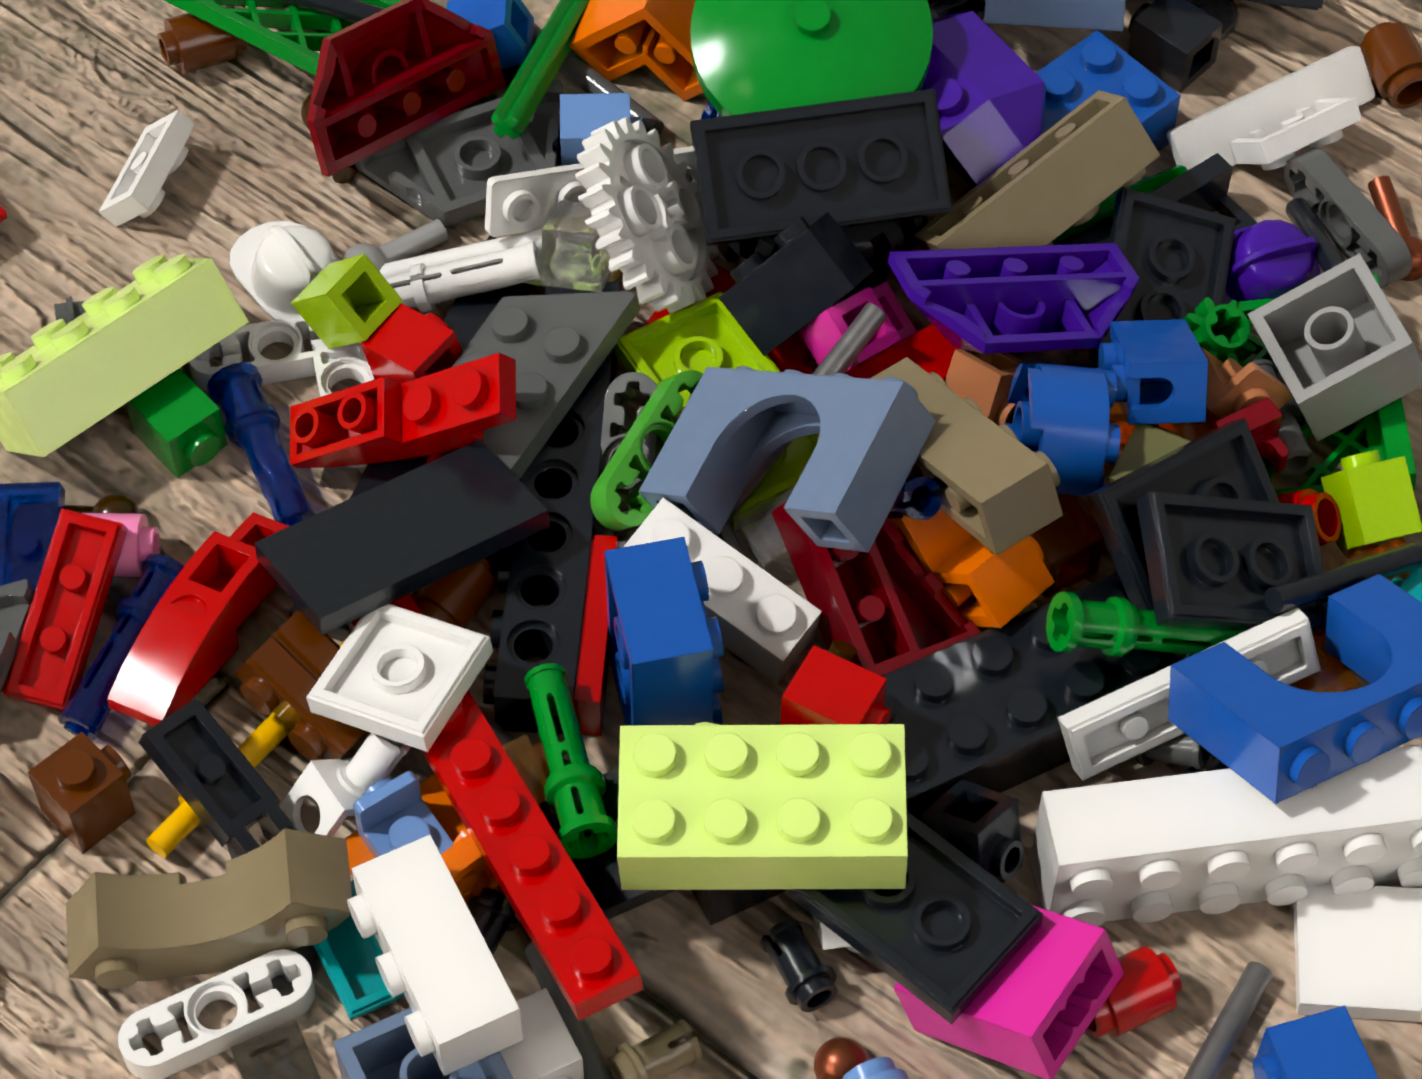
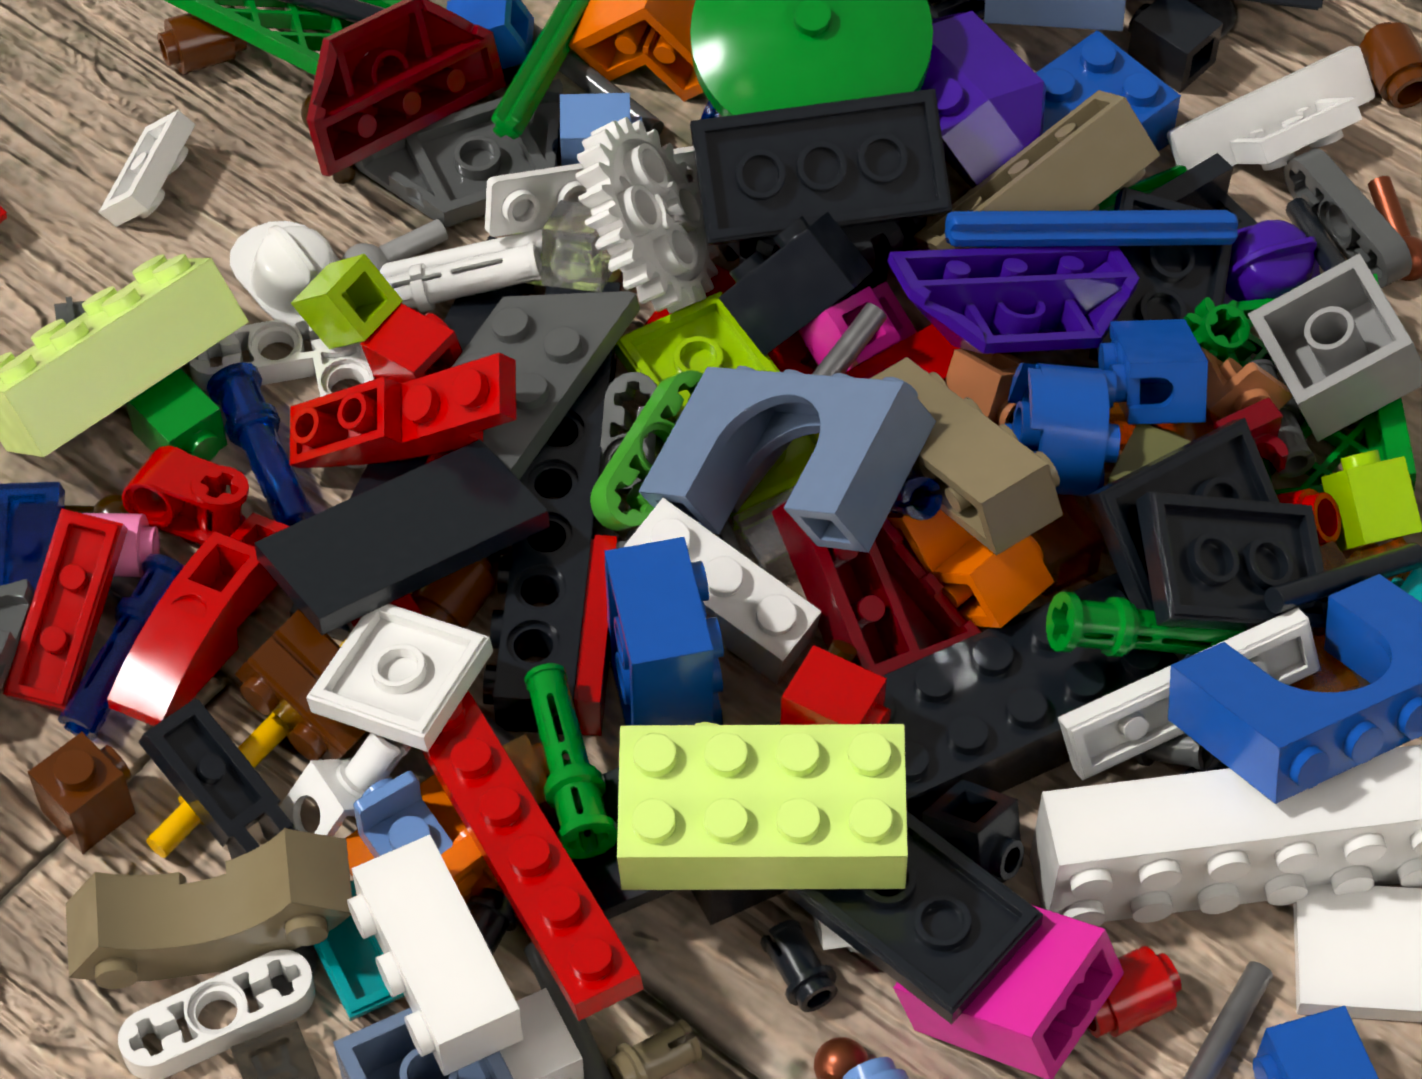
(186, 493): none -> red piece
(1090, 228): none -> blue axle

